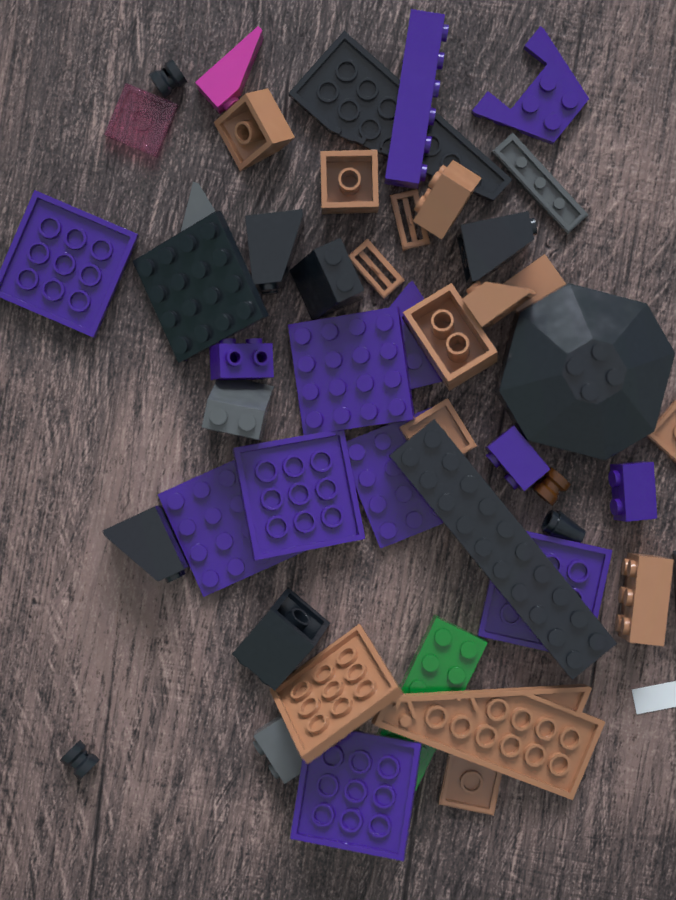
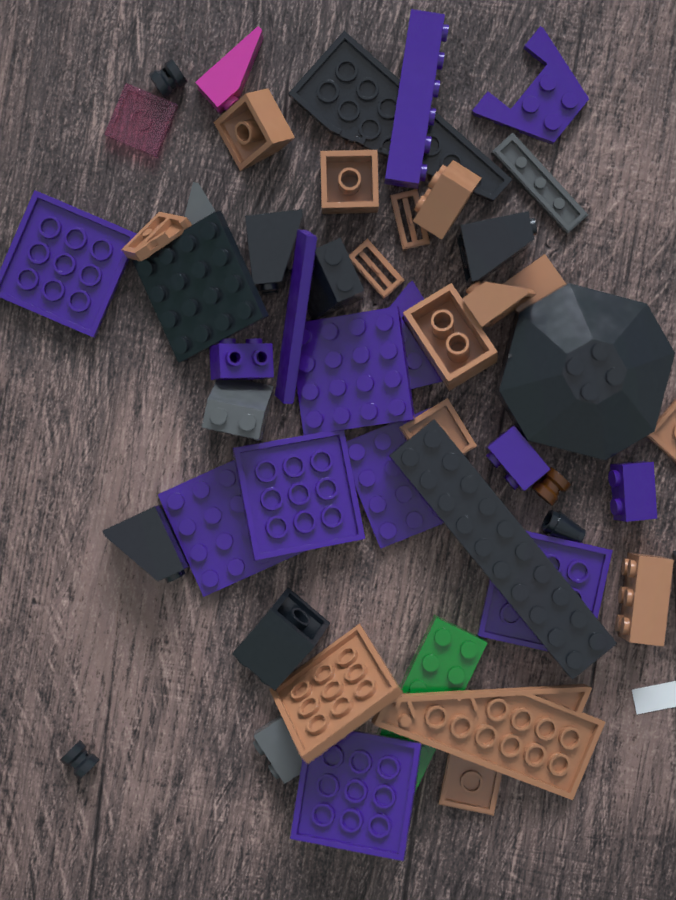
(155, 235): none -> nougat wing
(295, 316): none -> dark purple tile

